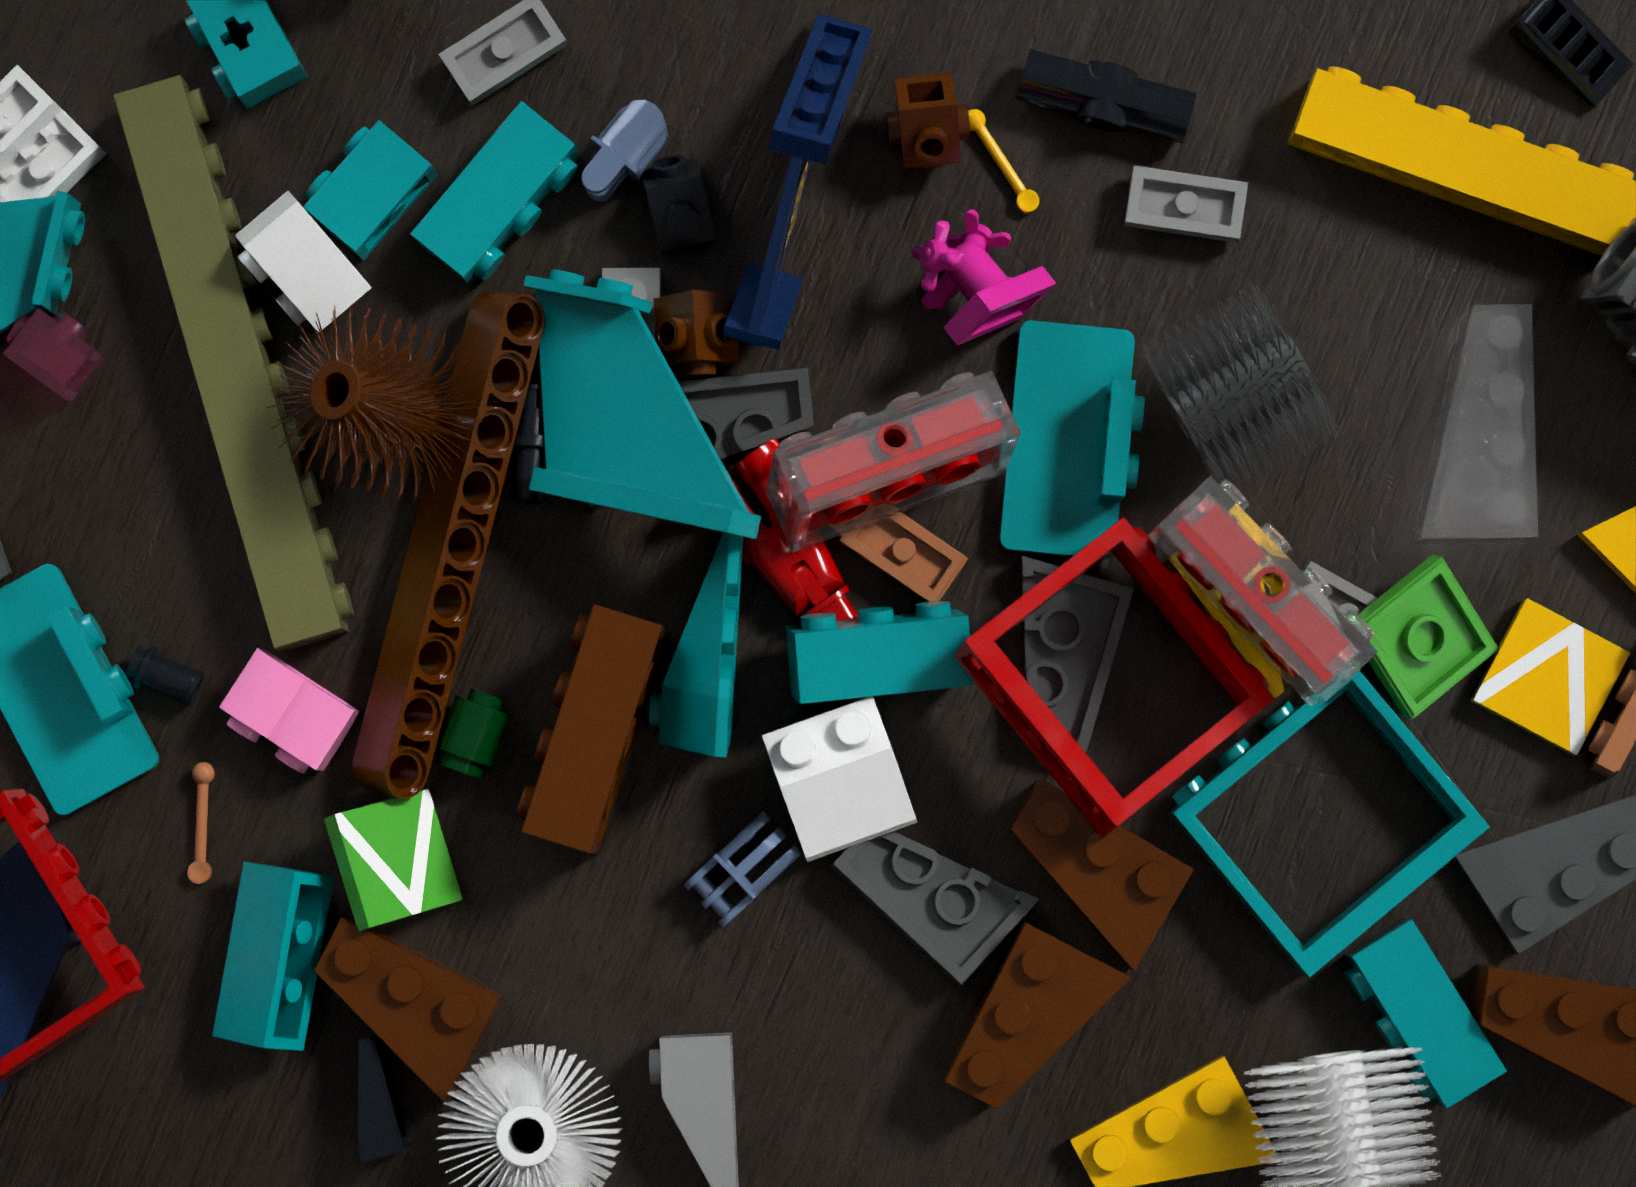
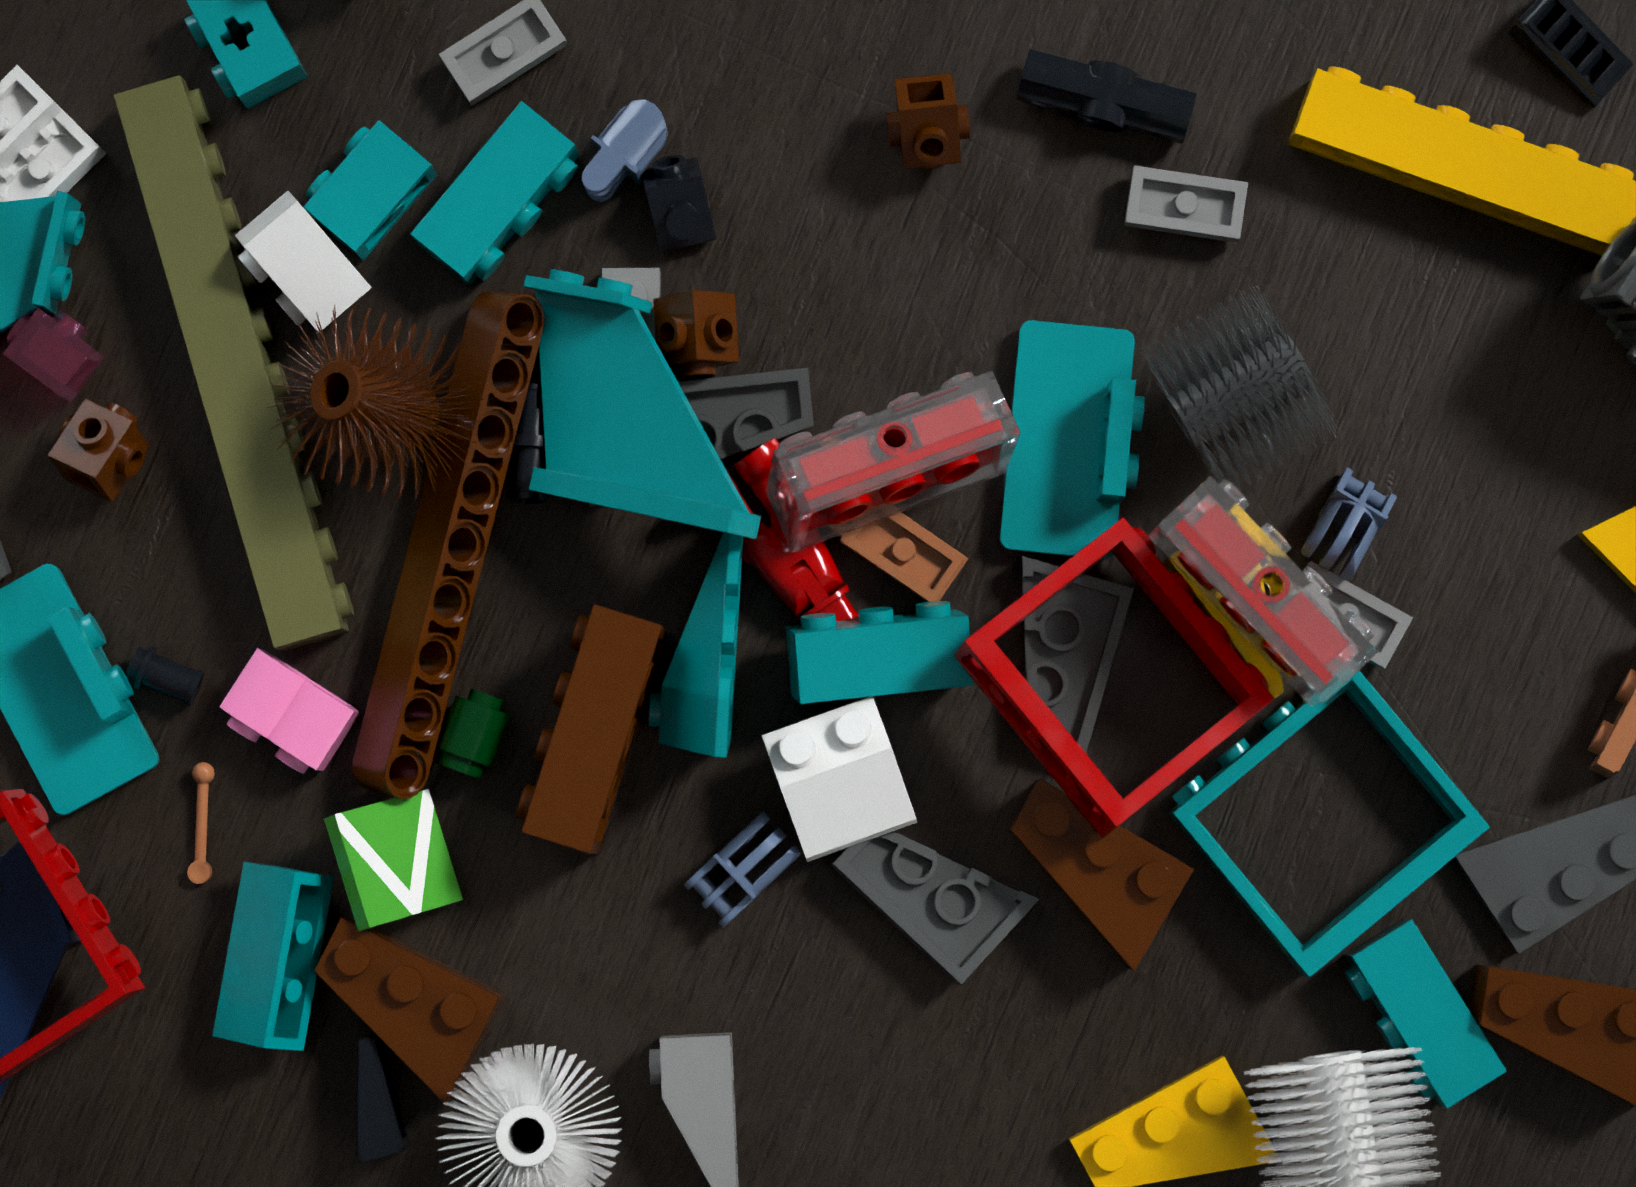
(99, 449): none -> reddish brown brick
(807, 133): dark blue piece -> none
(990, 294): dark pink piece -> none
(1027, 199): yellow hinge -> none
(1029, 1014): reddish brown wedge -> none
(1354, 513): none -> sand blue arm
(1425, 636): bright green tile -> none
(1485, 442): clear wedge -> none
(1550, 676): yellow tile -> none

